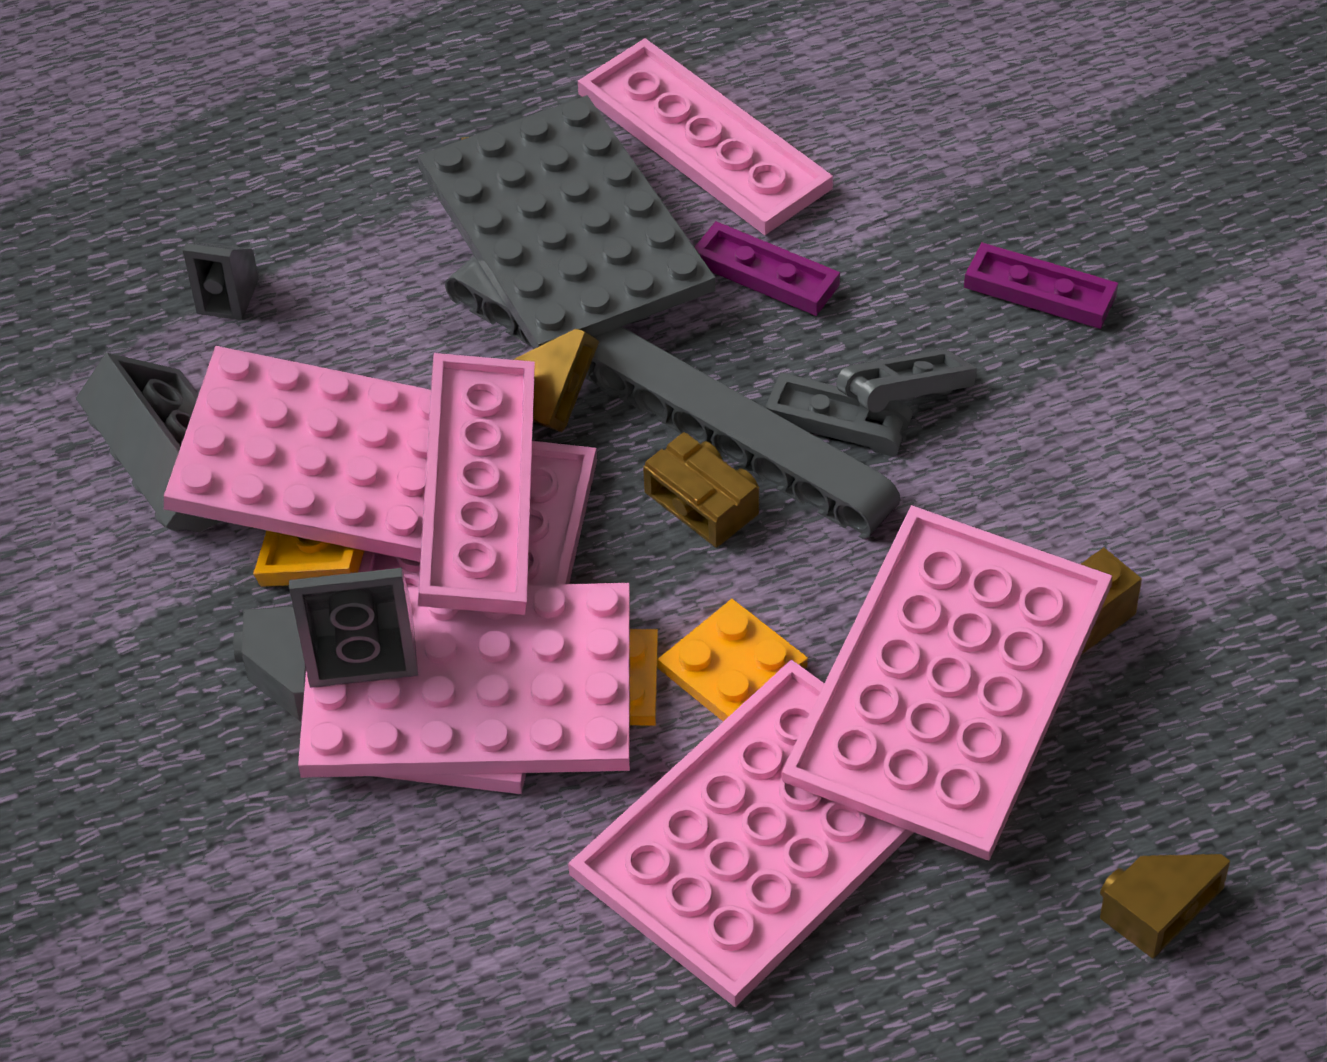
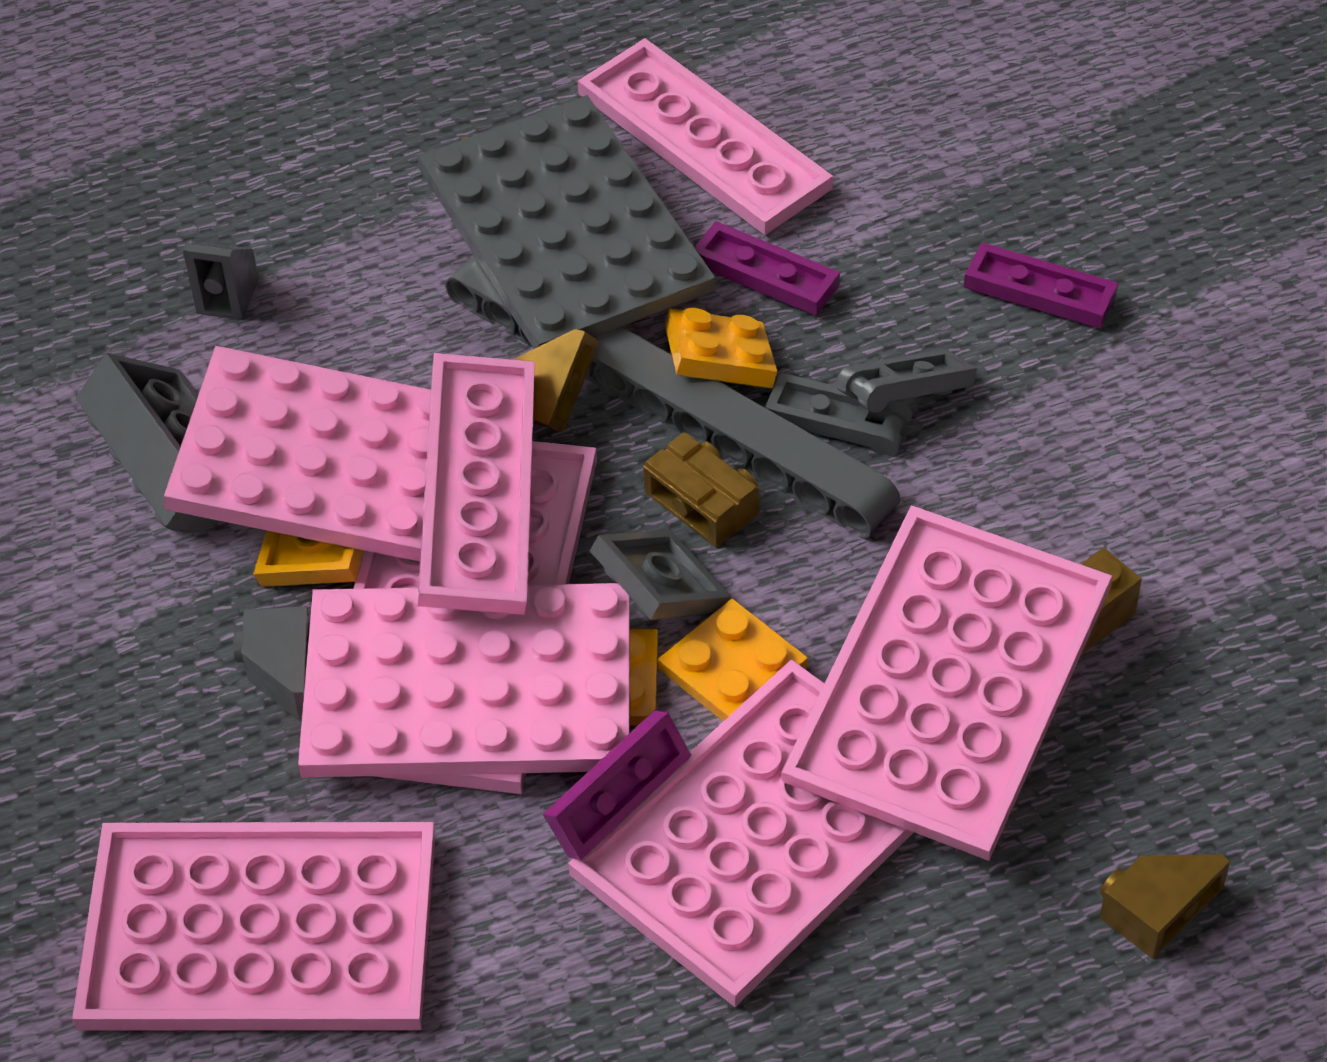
(257, 927): none -> bright pink plate
(355, 627): dark grey slope -> none
(617, 785): none -> magenta plate
(659, 574): none -> dark grey plate
(720, 347): none -> light orange plate

